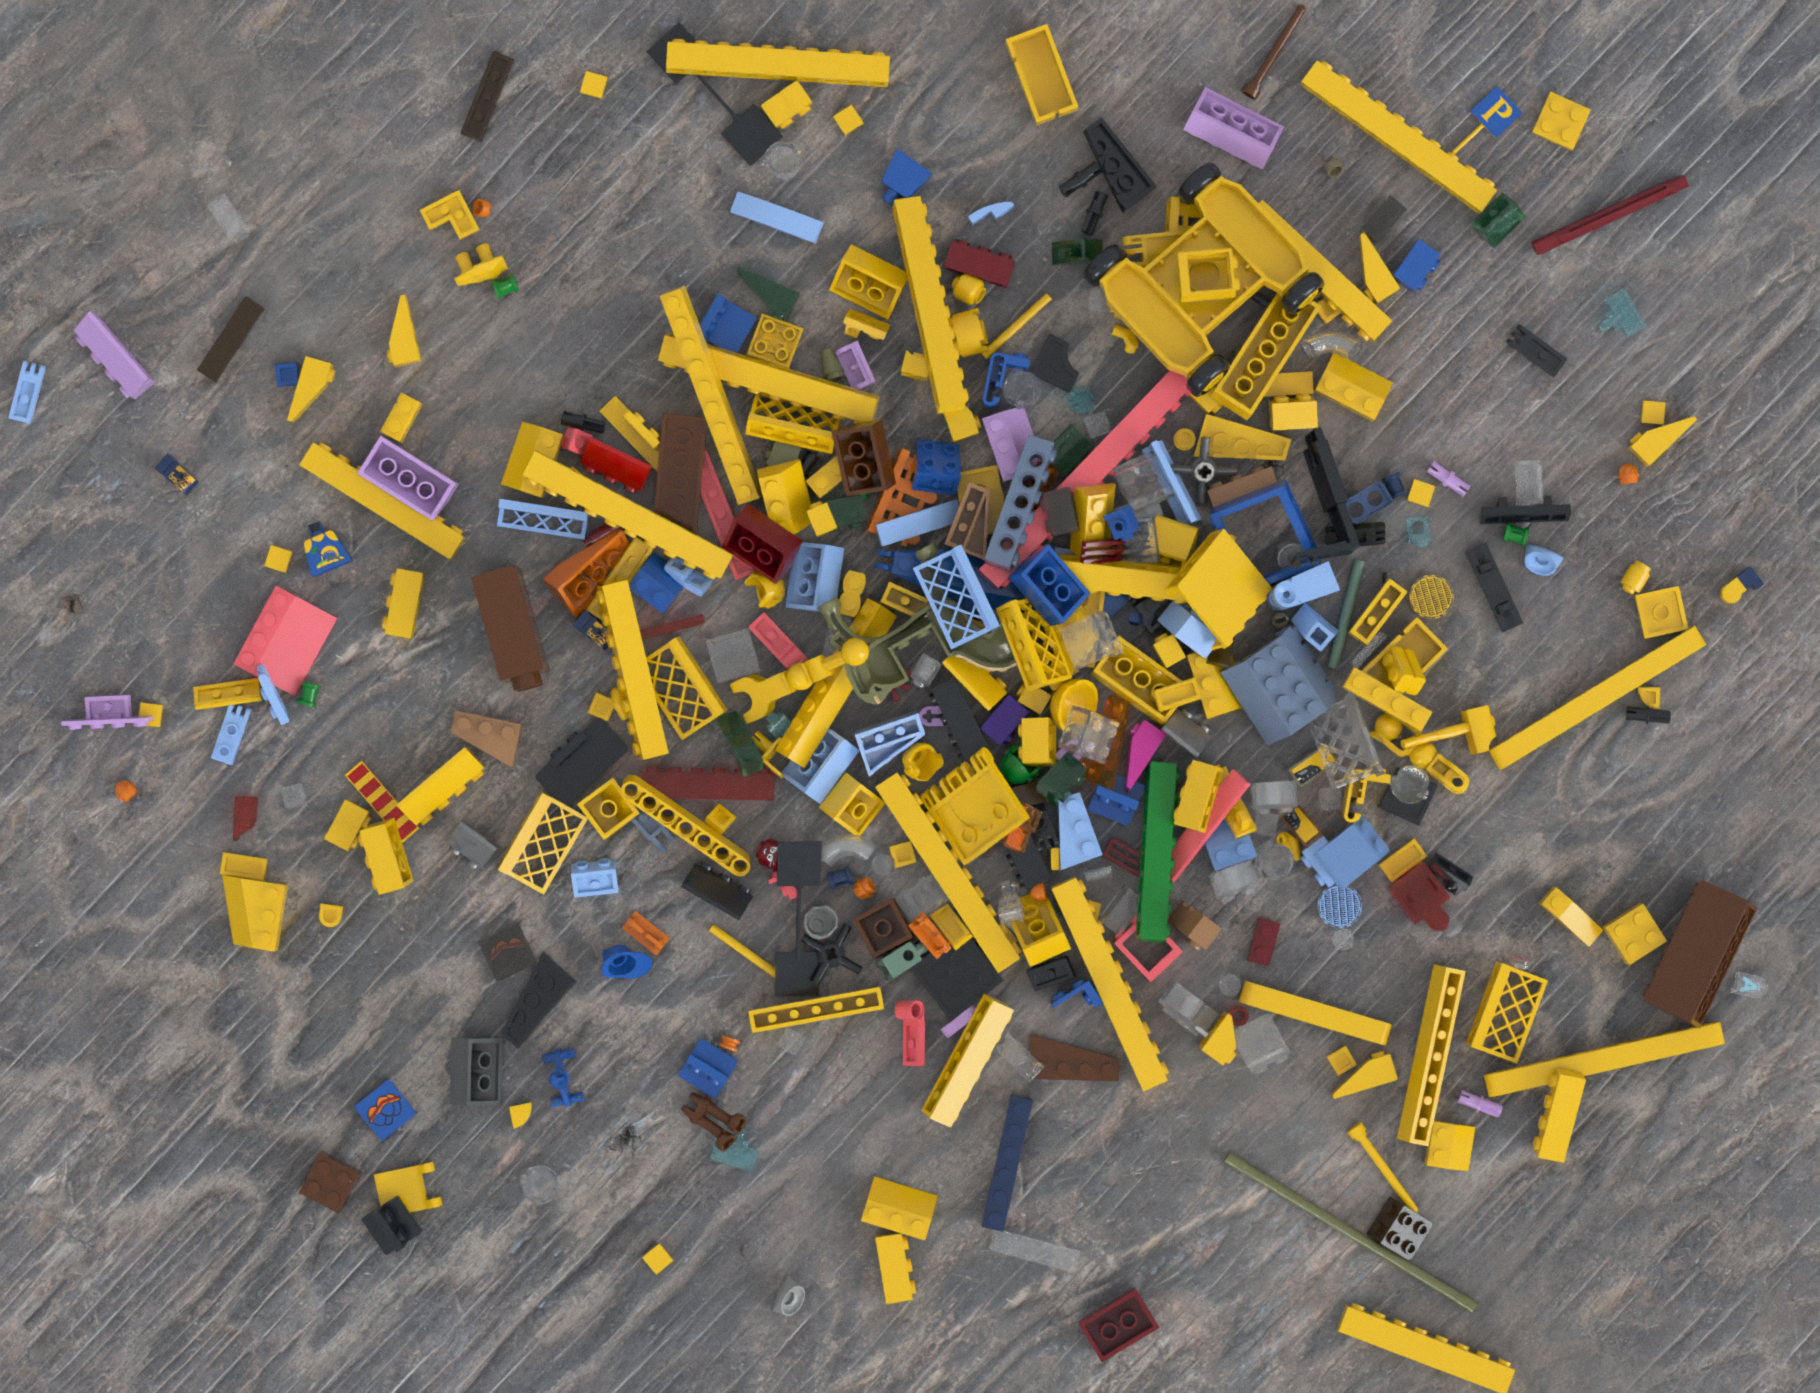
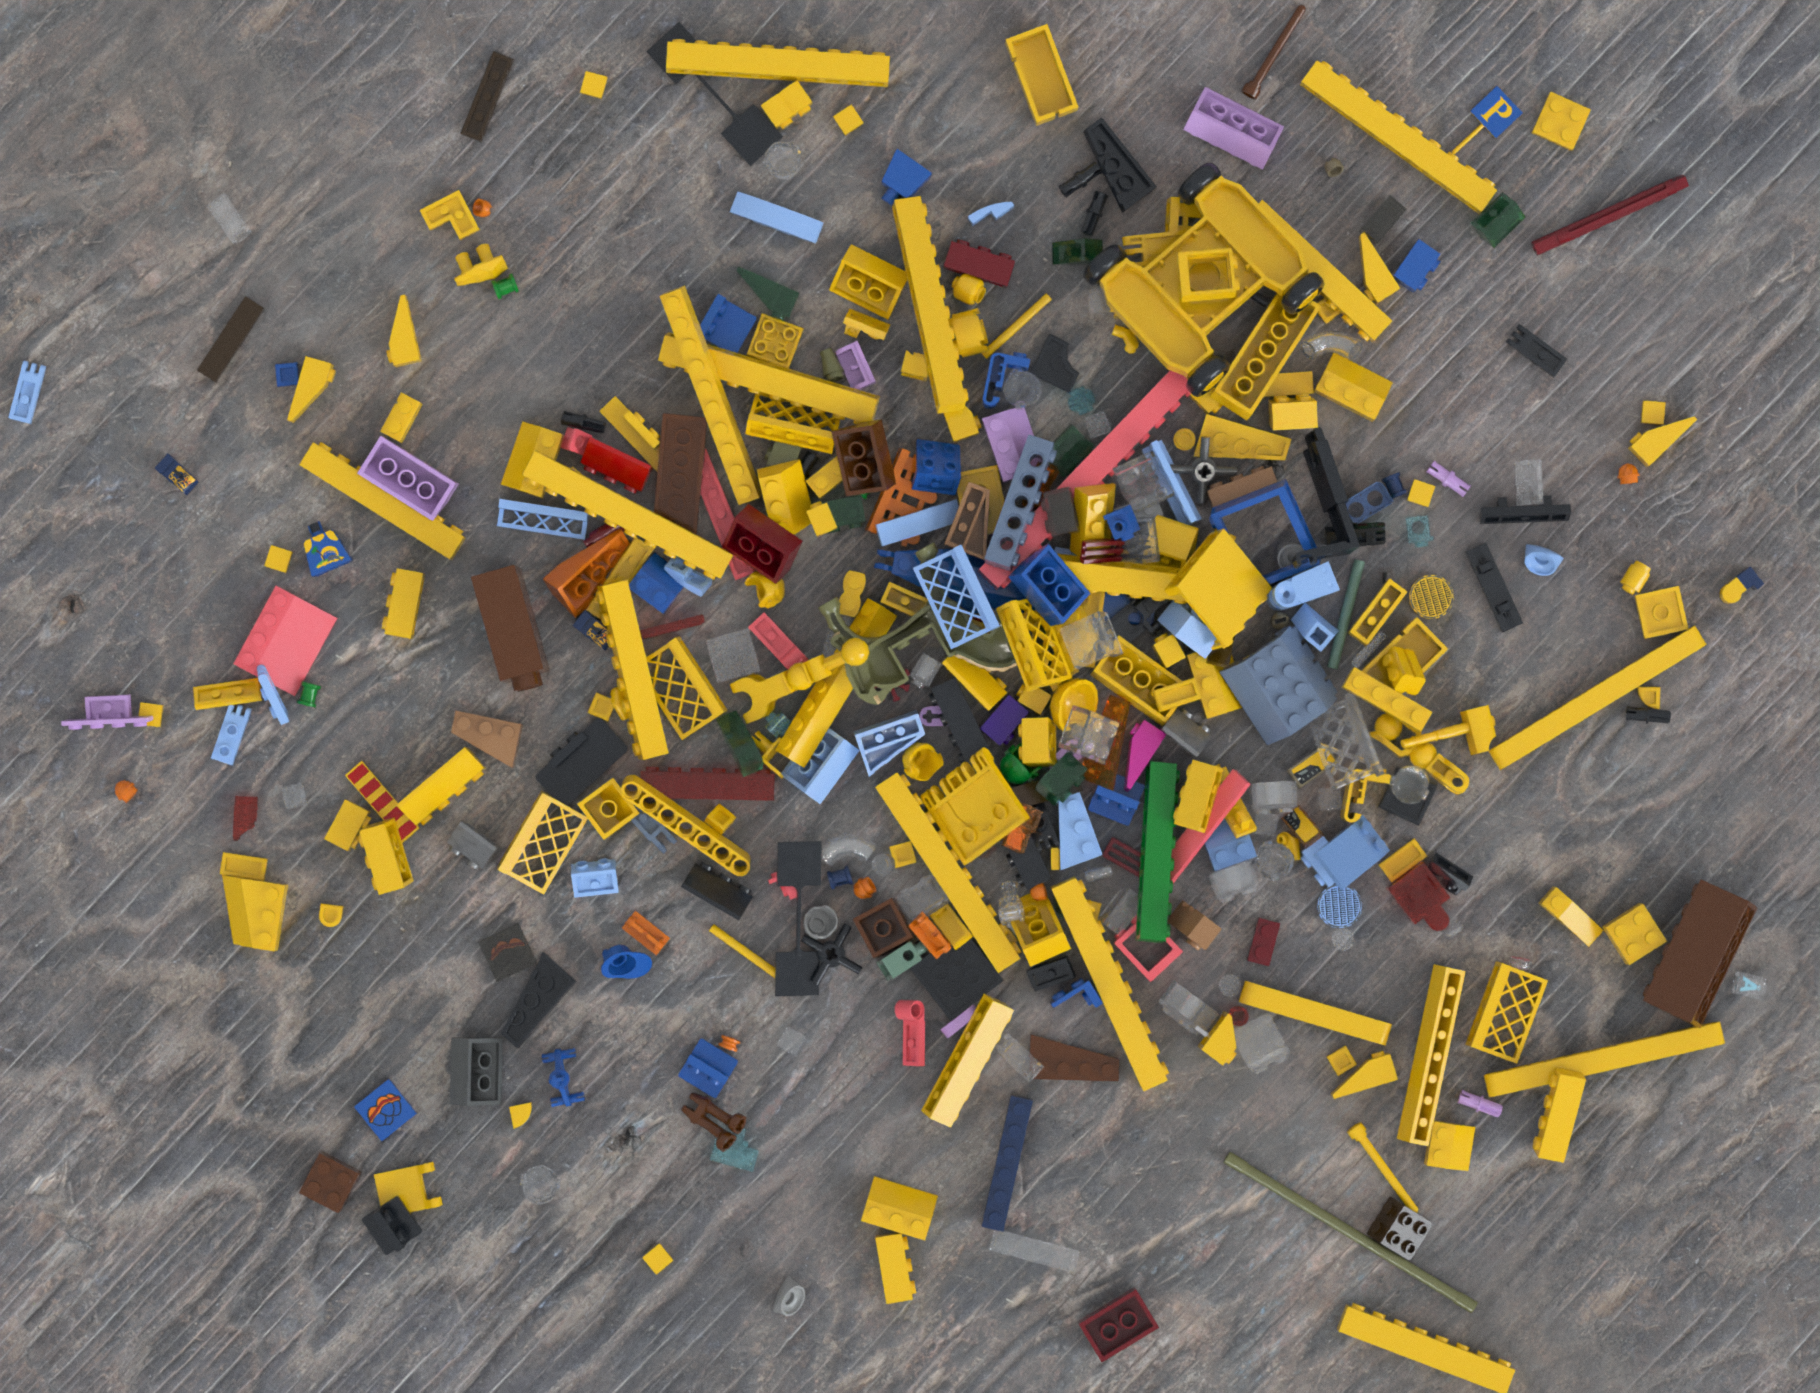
(113, 355): lavender slope -> none
(767, 853): dark red head -> none
(814, 576): light blue slope -> none
(816, 1009): yellow brick -> none
(852, 805): yellow slope -> none
(1515, 534): green bush -> none
(1622, 315): clear light blue hinge -> none

